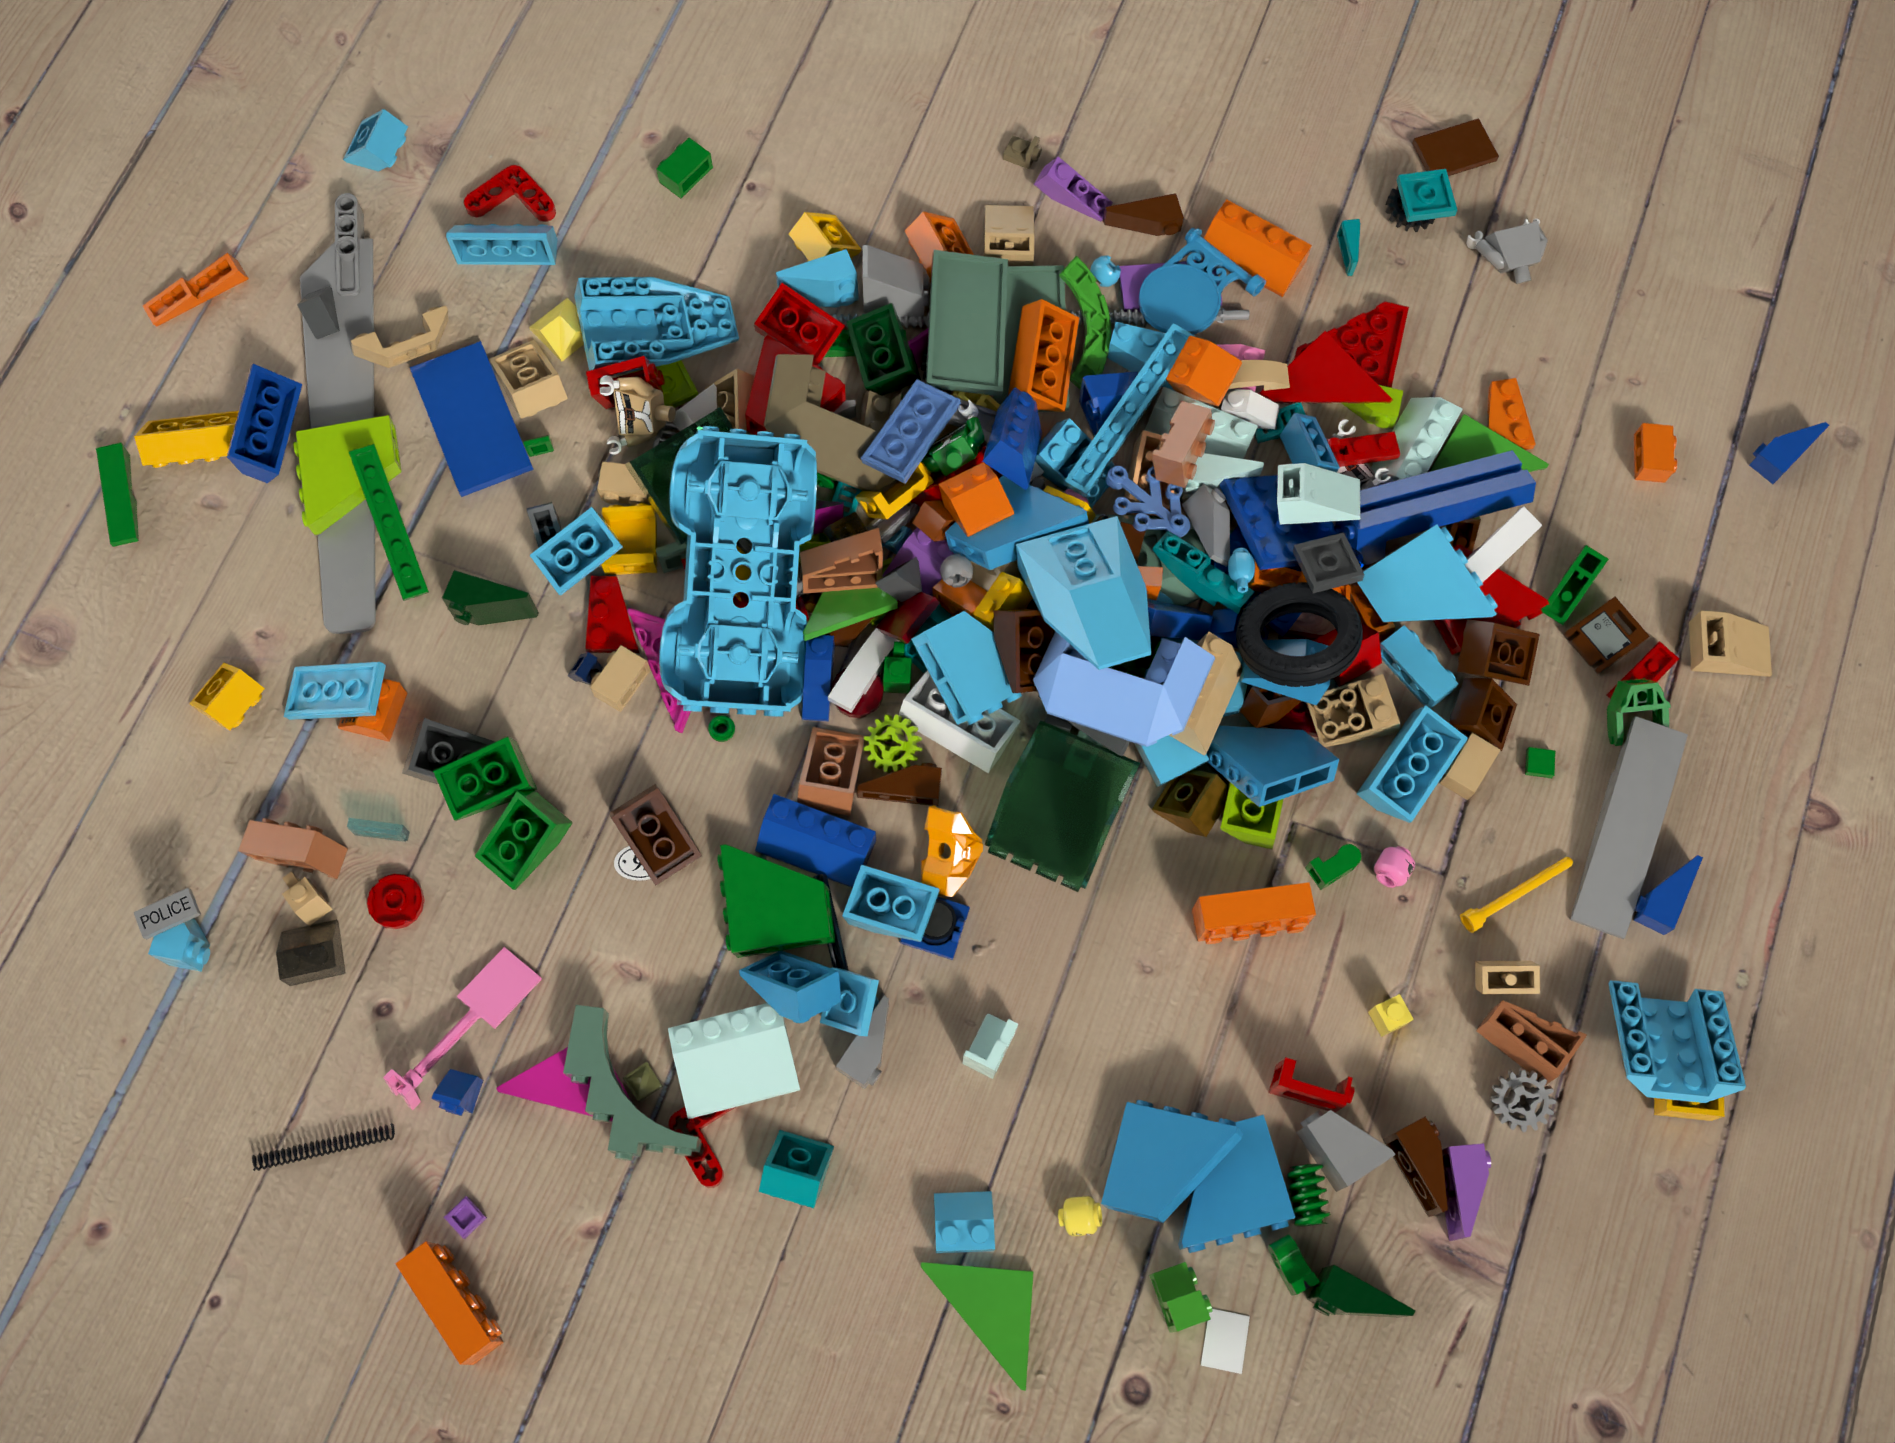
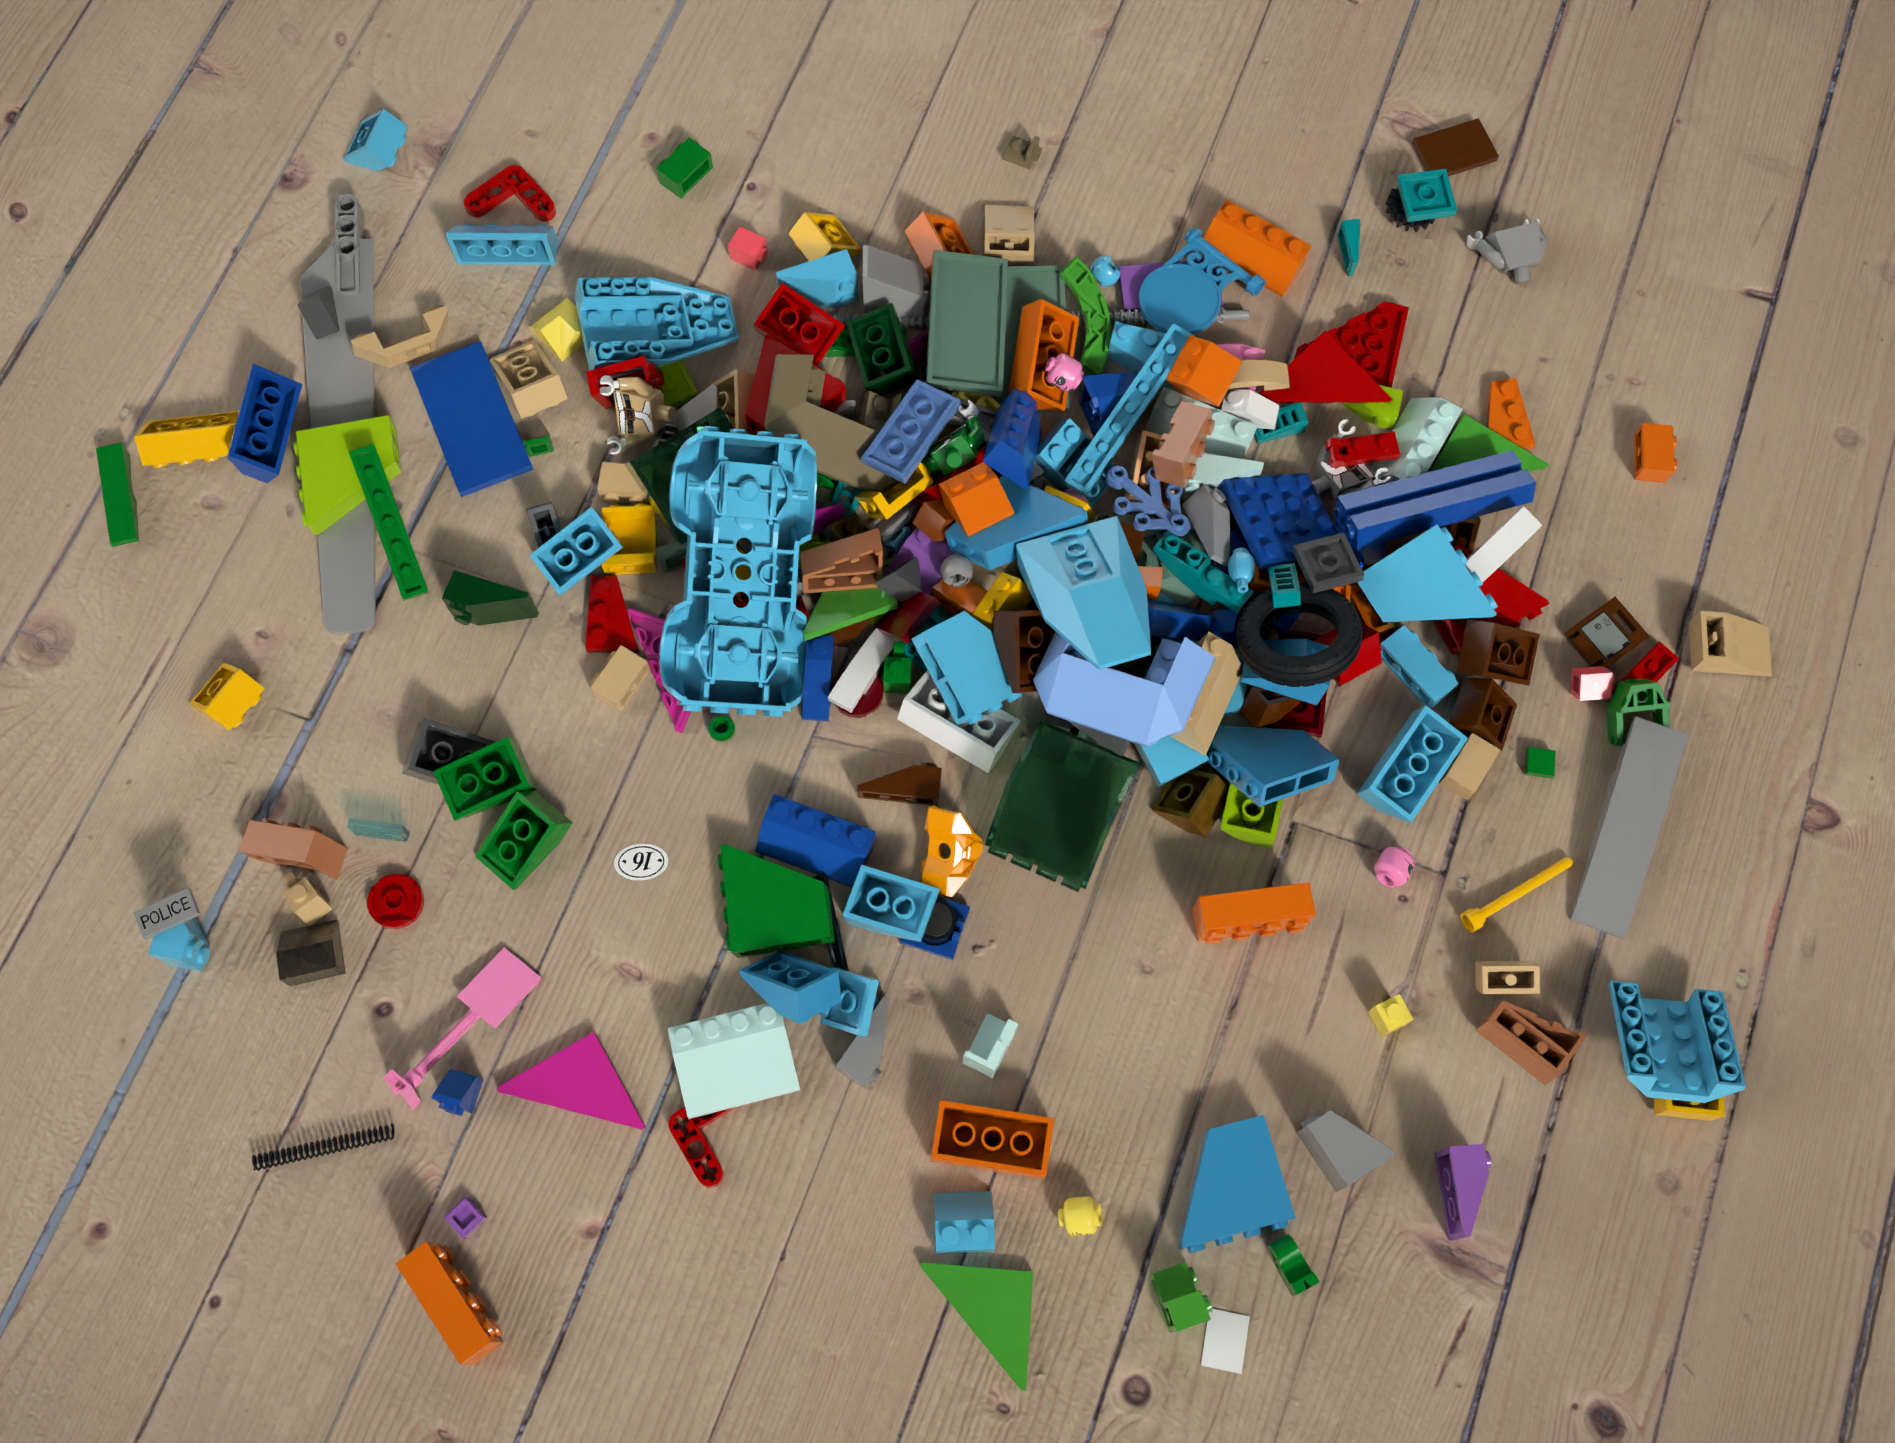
(185, 294): orange slope -> none
(335, 691): medium azure tile -> none
(388, 710): orange slope -> none
(583, 665): dark blue tile -> none
(590, 1060): sand green arch -> none
(642, 1082): olive tile -> none
(655, 834): reddish brown slope -> none
(748, 248): none -> coral brick
(796, 1169): teal slope -> none
(811, 601): pearl gold hinge -> none
(831, 771): nougat slope -> none
(890, 754): lime gear -> none
(1020, 1147): none -> orange brick
(1064, 372): none -> bright pink head
(1069, 188): medium lavender slope -> none
(1149, 216): reddish brown slope -> none
(1163, 1158): dark azure slope -> none
(1284, 590): none -> teal slope
(1307, 443): dark azure brick -> none
(1308, 1195): green piece -> none
(1309, 1094): red panel -> none
(1316, 495): light aqua slope -> none
(1334, 868): green leg -> none
(1347, 1295): dark green slope -> none
(1355, 713): tan slope -> none
(1421, 1162): reddish brown slope -> none
(1512, 1104): light grey gear -> none
(1574, 584): green slope -> none
(1592, 683): none -> coral brick
(1664, 903): blue slope -> none
(1783, 451): blue slope -> none

